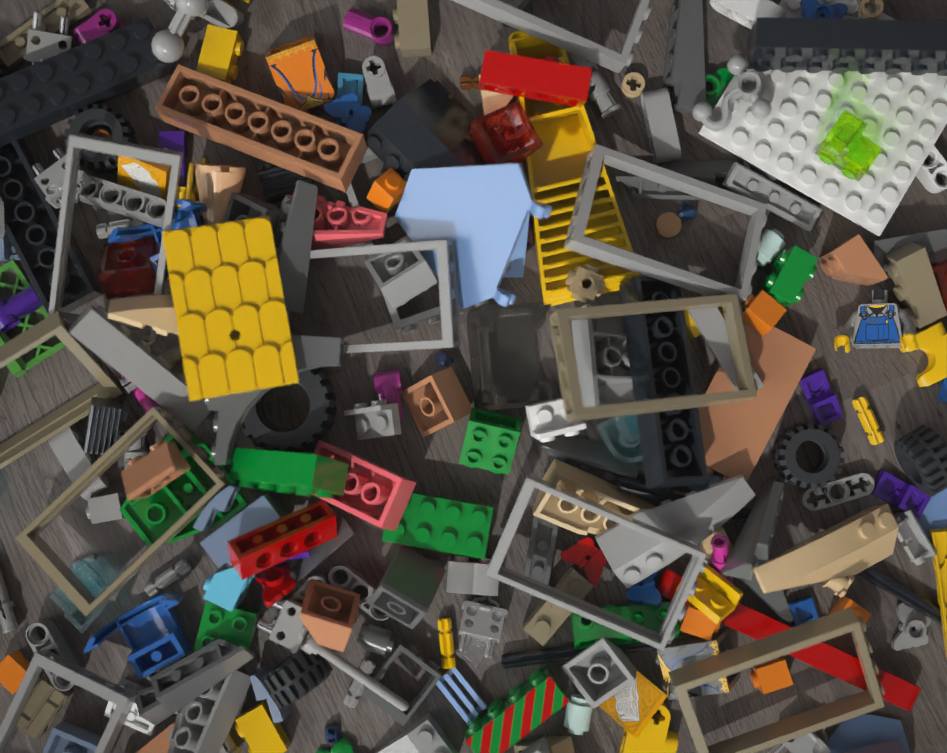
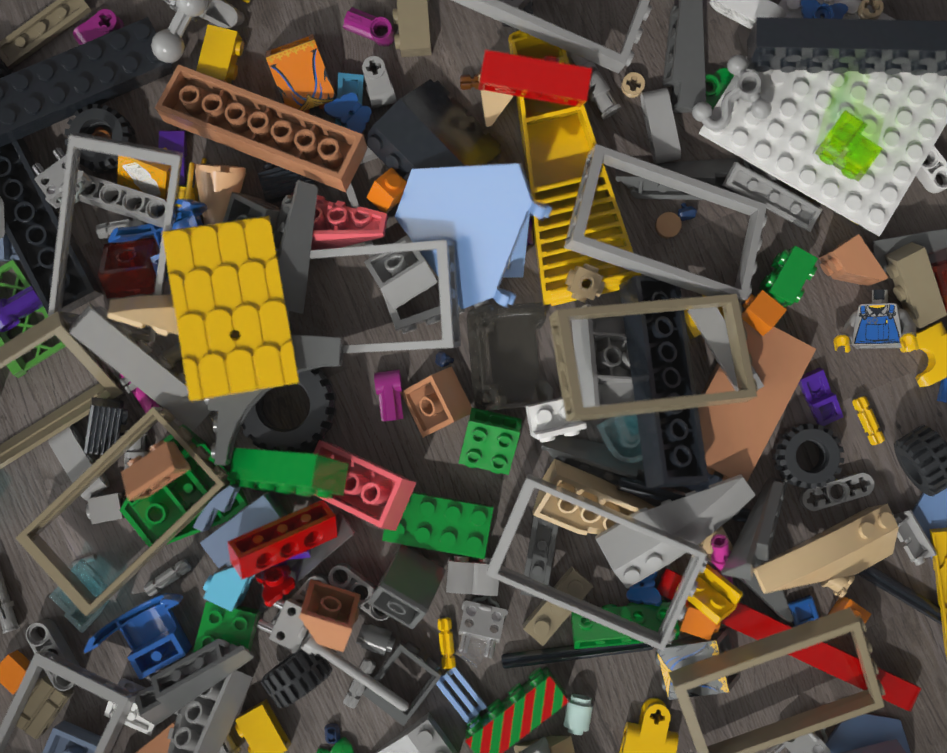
(48, 43): light grey piece -> none
(277, 714): sand blue slope -> none
(377, 420): light grey bracket -> none
(505, 136): clear red slope -> none
(593, 565): red animal -> none
(600, 671): light grey slope -> none
(635, 704): tile -> none
(771, 246): light aqua brick -> none
(771, 675): orange brick -> none
(900, 494): dark purple slope -> none
(910, 618): light grey animal -> none

